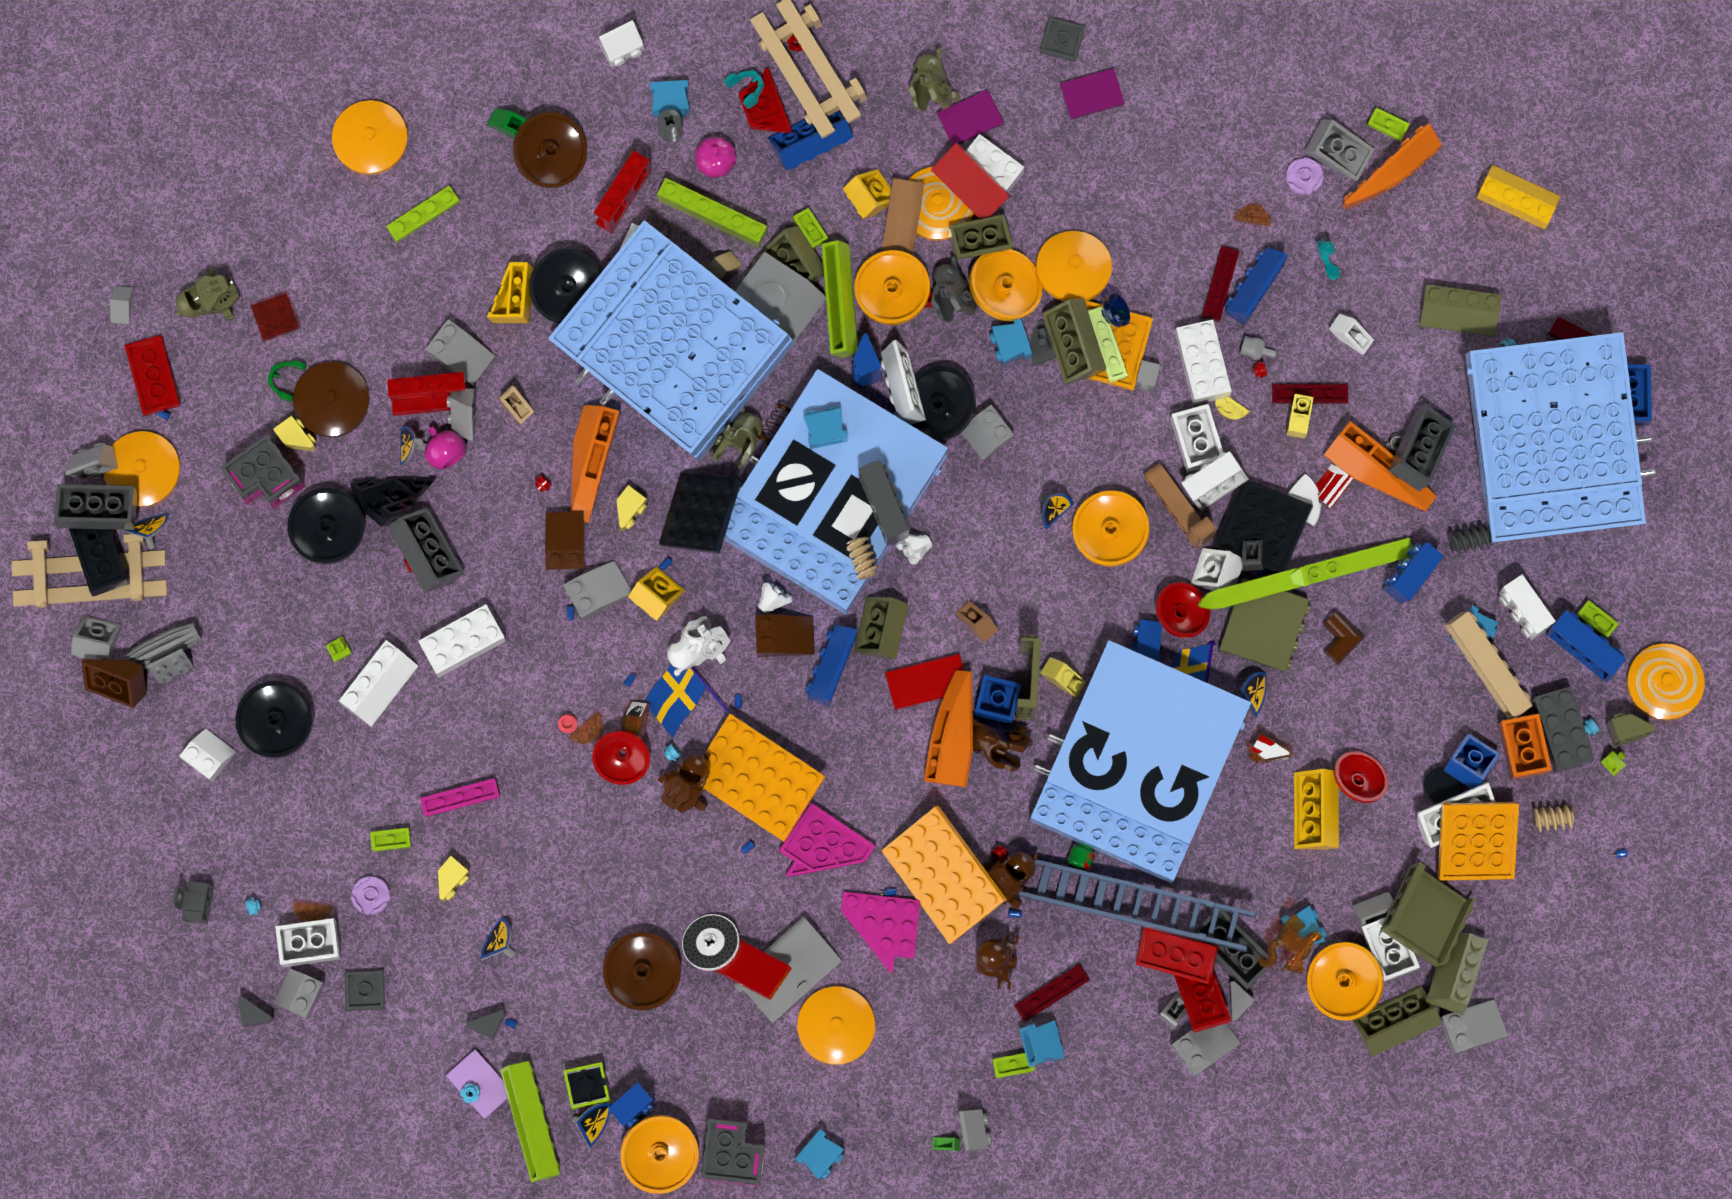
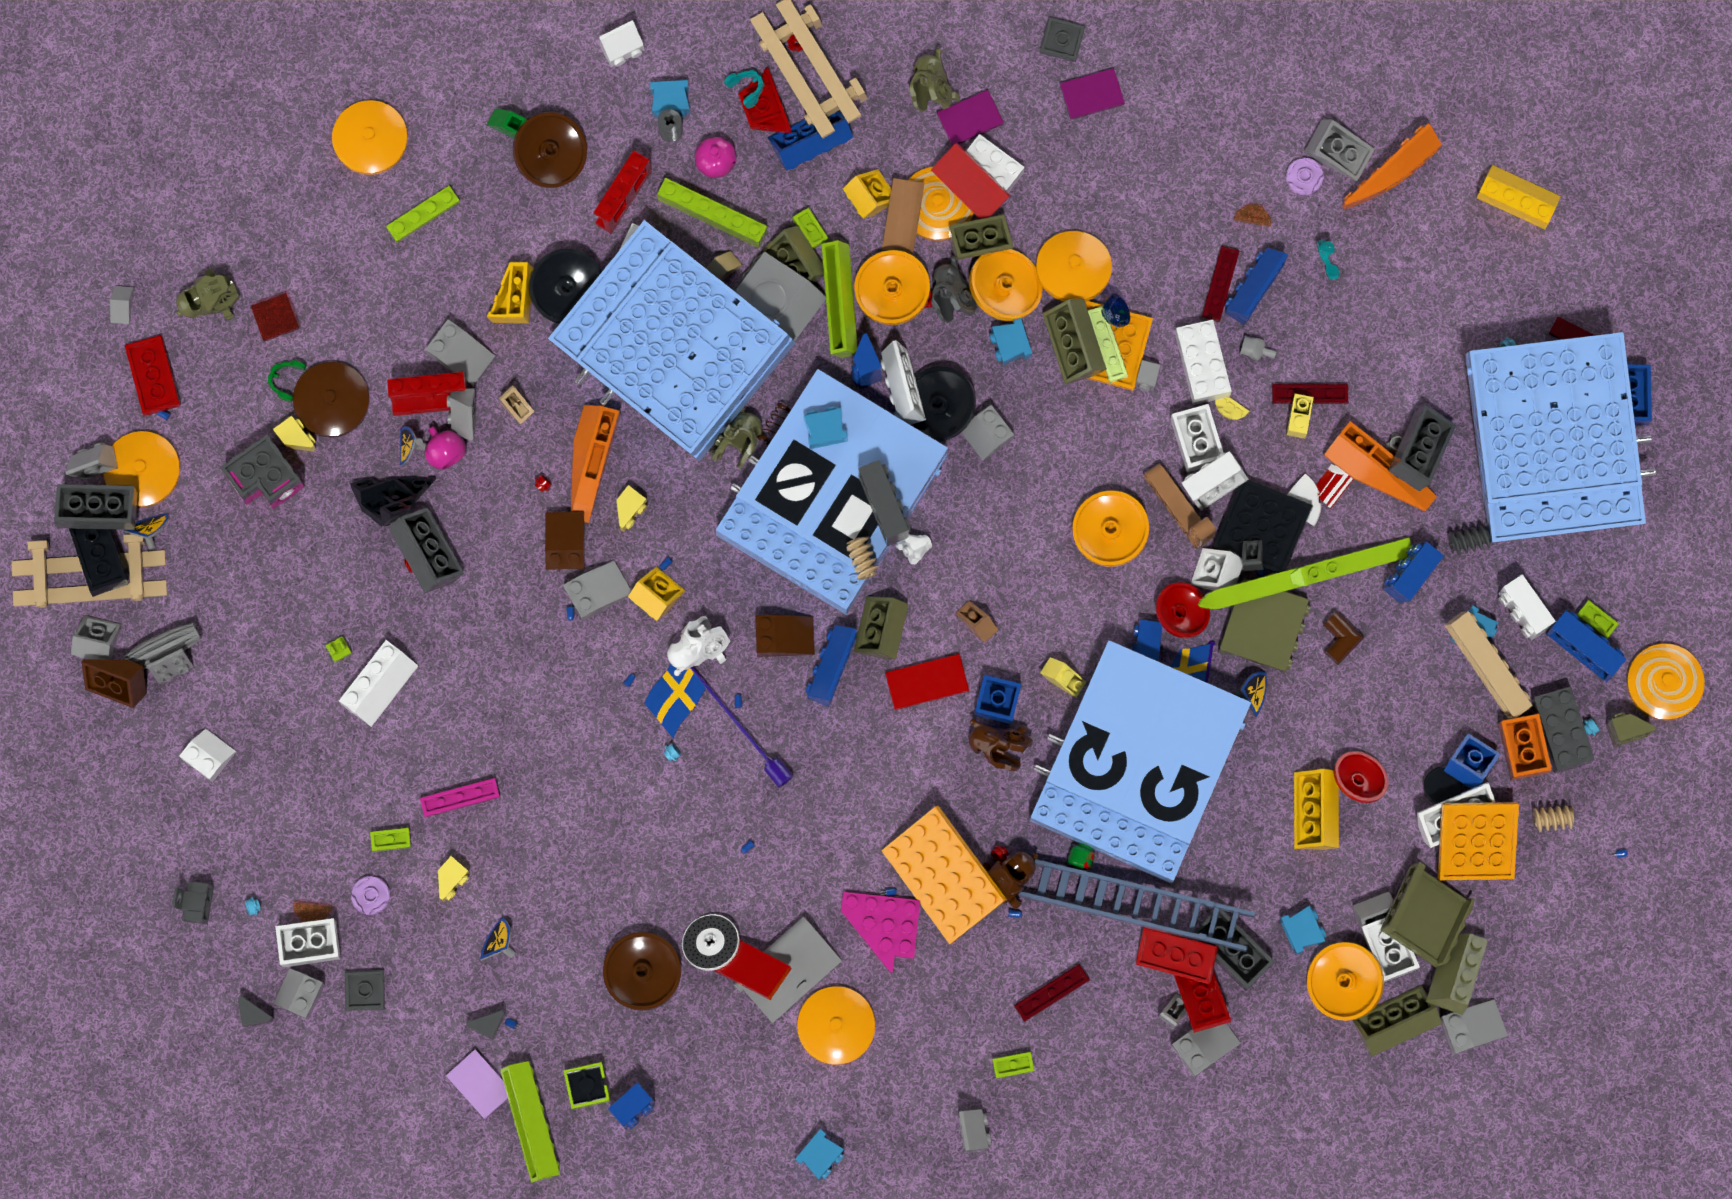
(274, 719): black dish -> none
(326, 526): black dish -> none
(462, 641): white brick -> none
(470, 1098): medium azure plate -> none
(567, 723): coral plate -> none
(588, 731): clear orange tile -> none
(593, 1122): shield -> none
(619, 767): red dish -> none
(636, 718): clear orange slope -> none
(659, 1154): light orange dish -> none
(686, 784): reddish brown helmet -> none
(700, 512): black plate -> none
(729, 1156): dark grey piece -> none
(760, 777): light orange plate -> none
(772, 598): white rock -> none
(823, 844): dark pink wing -> none
(947, 1144): bright green piece -> none
(952, 735): orange wedge -> none
(997, 959): reddish brown helmet -> none
(1027, 708): olive panel -> none
(1041, 345): dark grey shield -> none
(1042, 1043): dark azure hips -> none
(1054, 507): shield -> none
(1238, 1001): light grey slope -> none
(1260, 369): red plate -> none
(1267, 750): slope -> none
(1293, 943): clear orange animal -> none
(1351, 333): white slope -> none
(1388, 124): lime plate -> none
(1460, 310): olive slope -> none
(1614, 762): lime tile -> none

